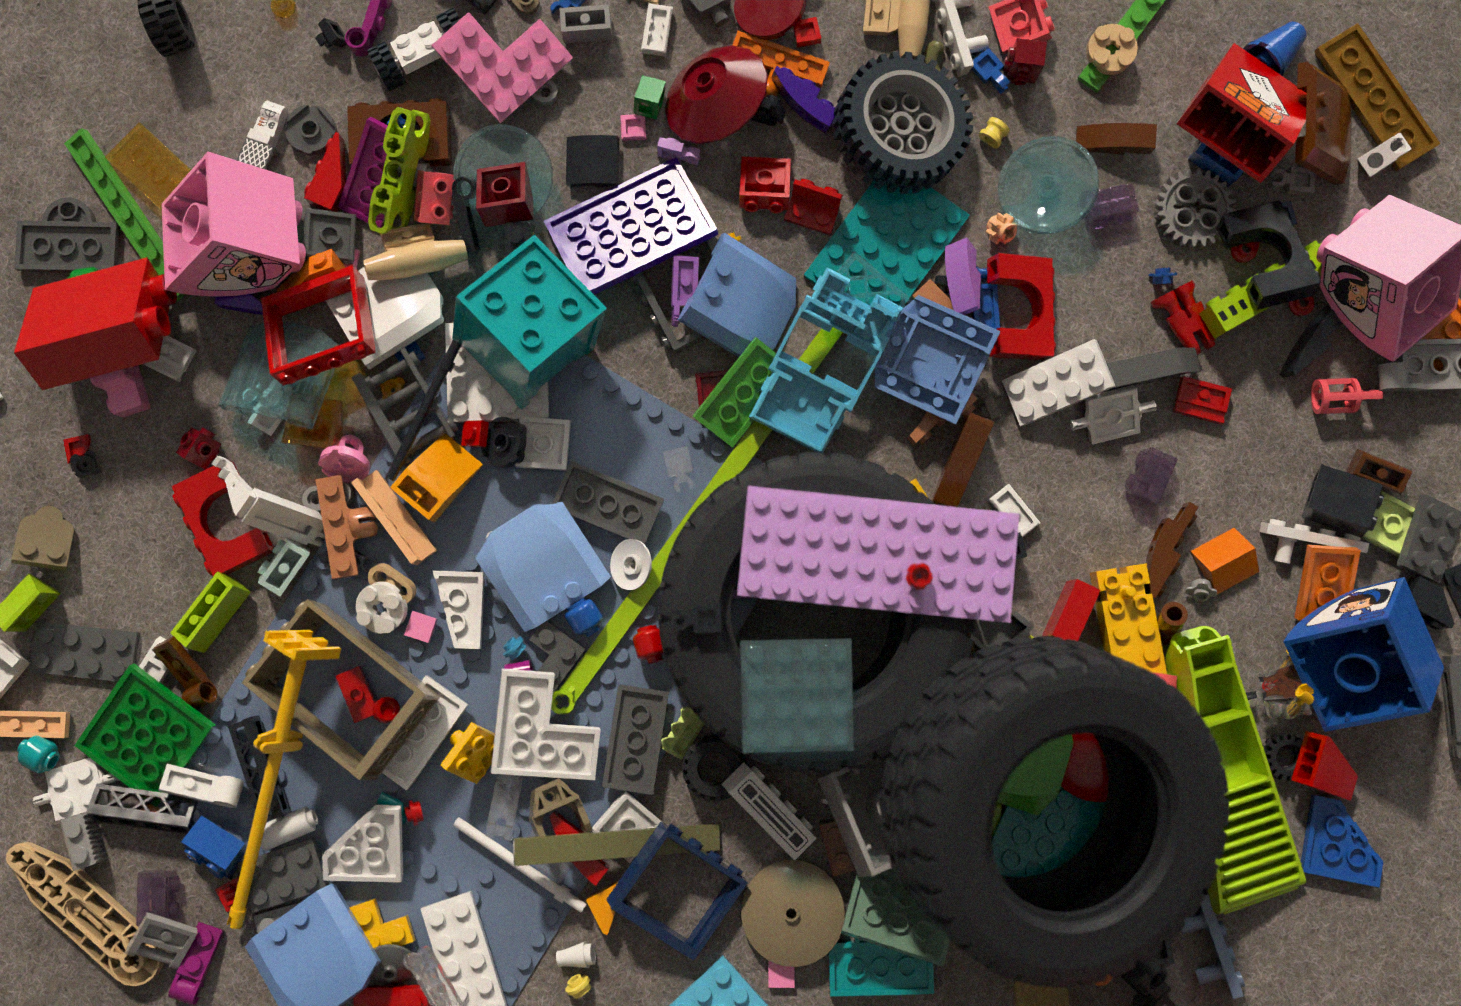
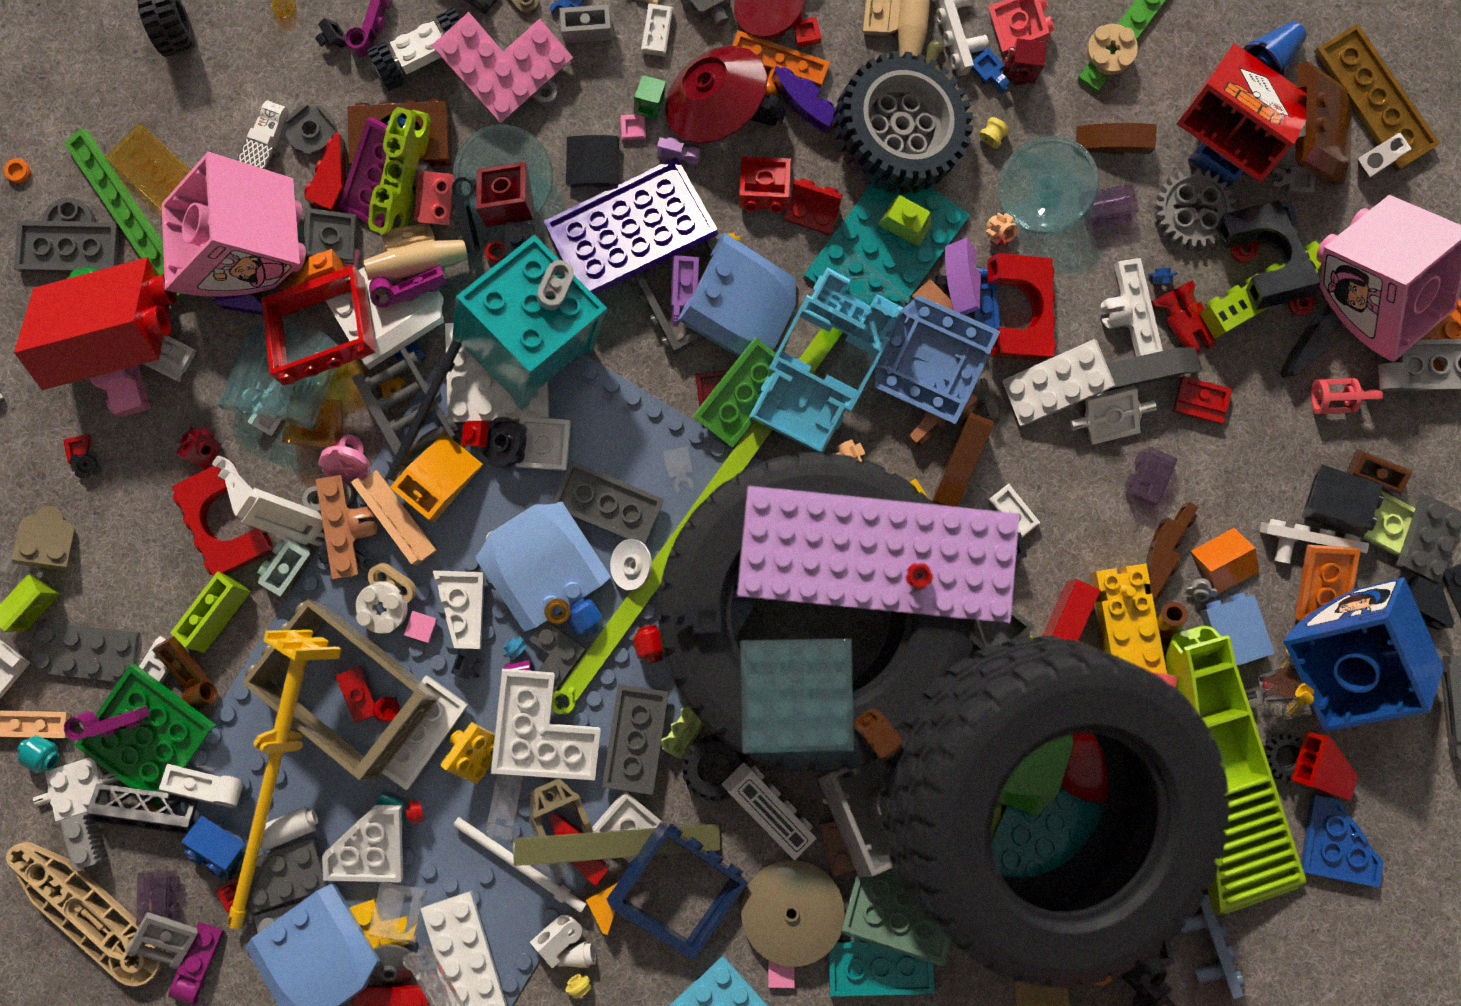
(17, 171): none -> orange tile
(107, 727): none -> magenta plate
(253, 728): black fence -> none
(388, 912): none -> clear plate
(407, 289): none -> magenta plate
(464, 664): none -> black tile
(493, 245): none -> red plate
(553, 286): none -> light grey plate
(556, 938): none -> white leg
(557, 618): none -> pearl gold plate
(850, 449): none -> light nougat gear
(878, 733): none -> reddish brown brick
(906, 220): none -> lime torso
(1133, 308): none -> white plate
(1244, 625): none -> medium blue brick

